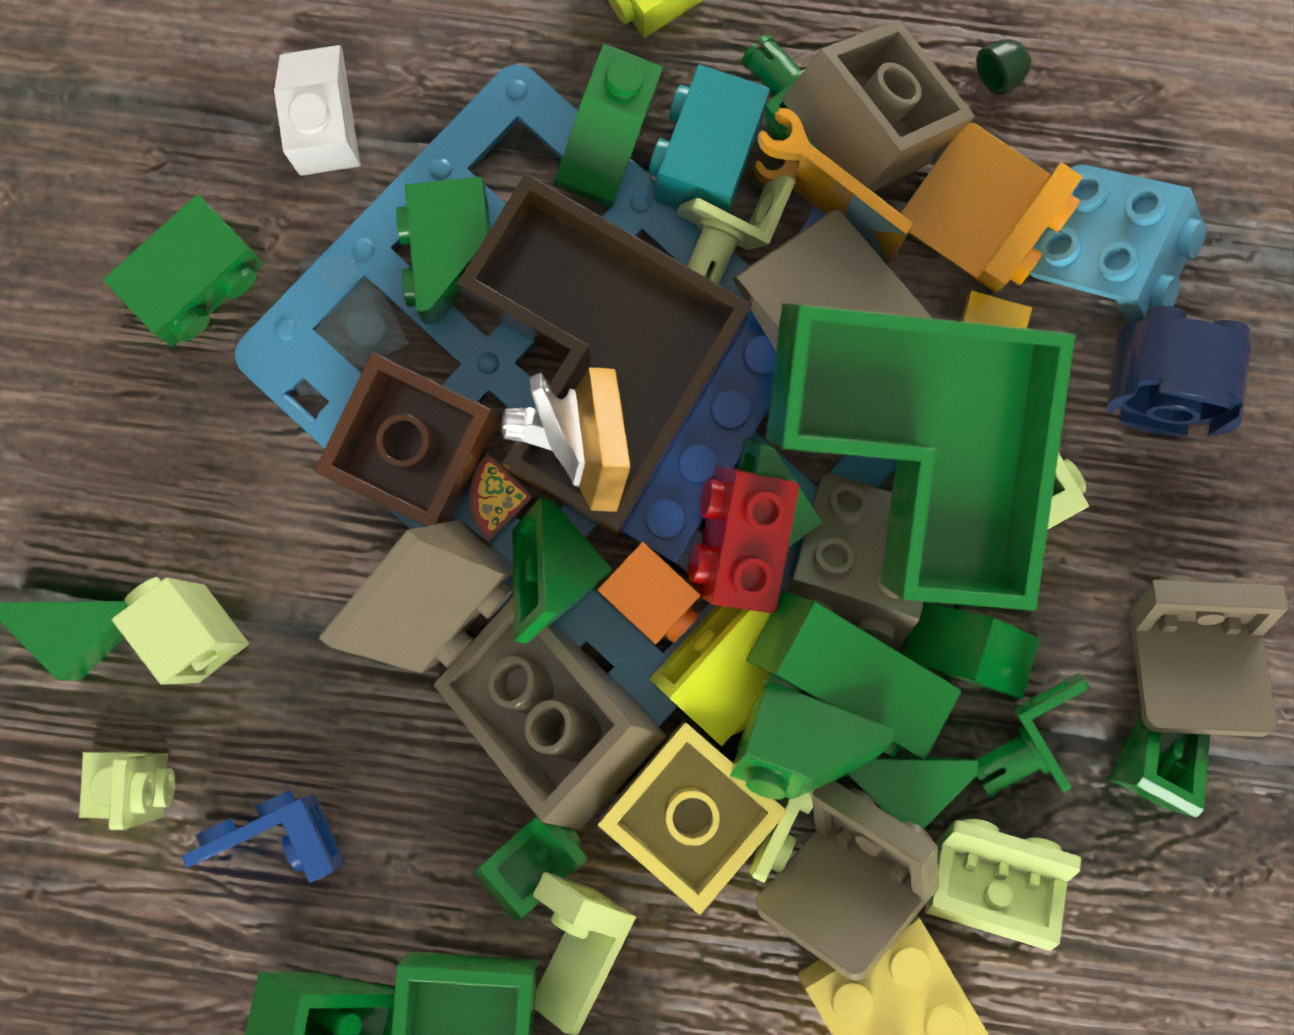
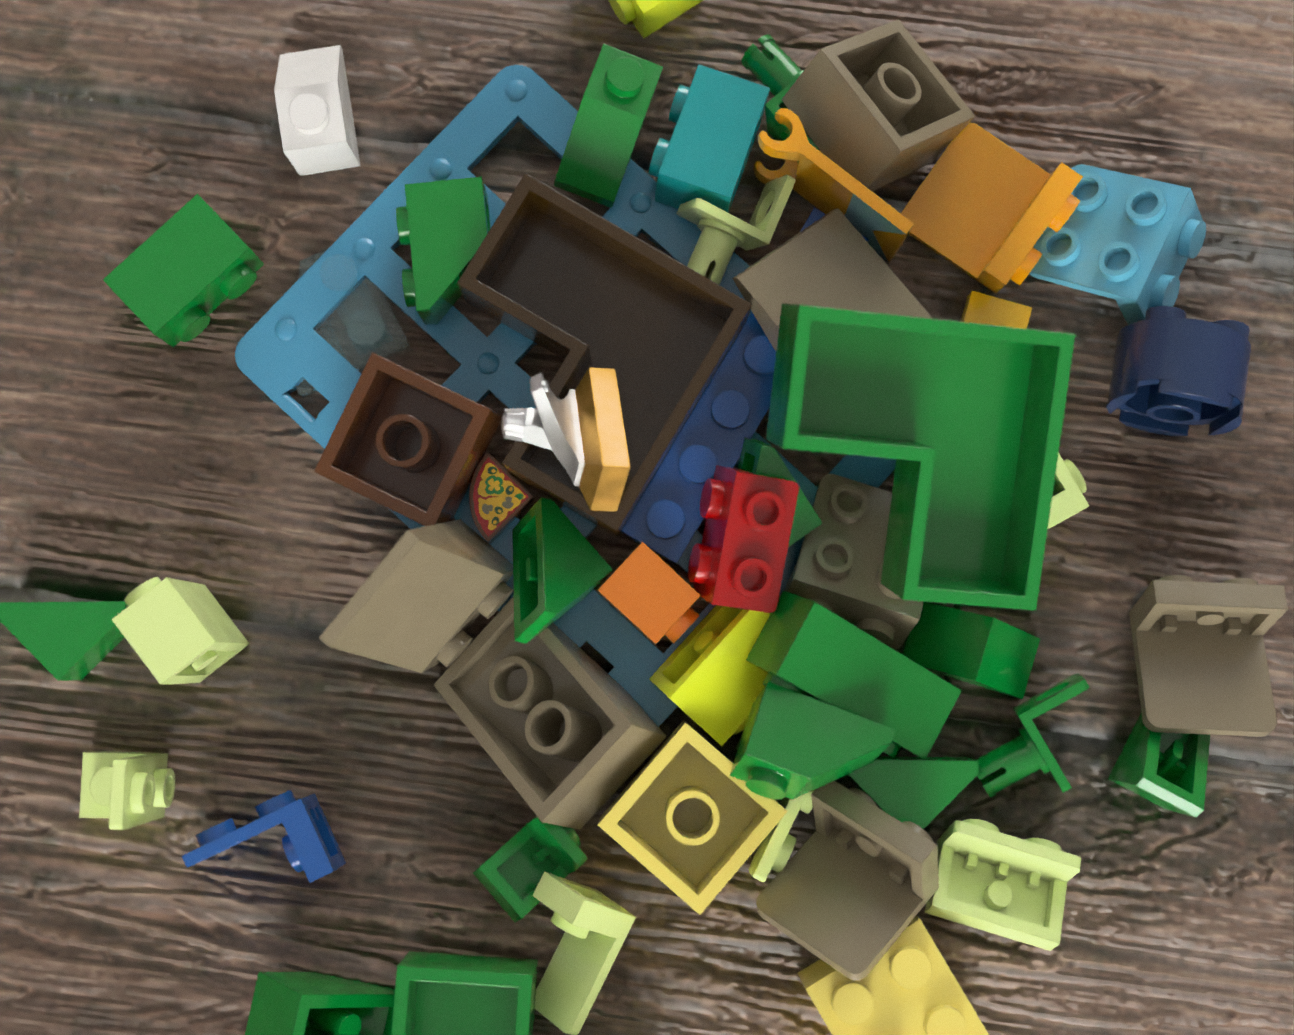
(1003, 65): dark green hinge -> none

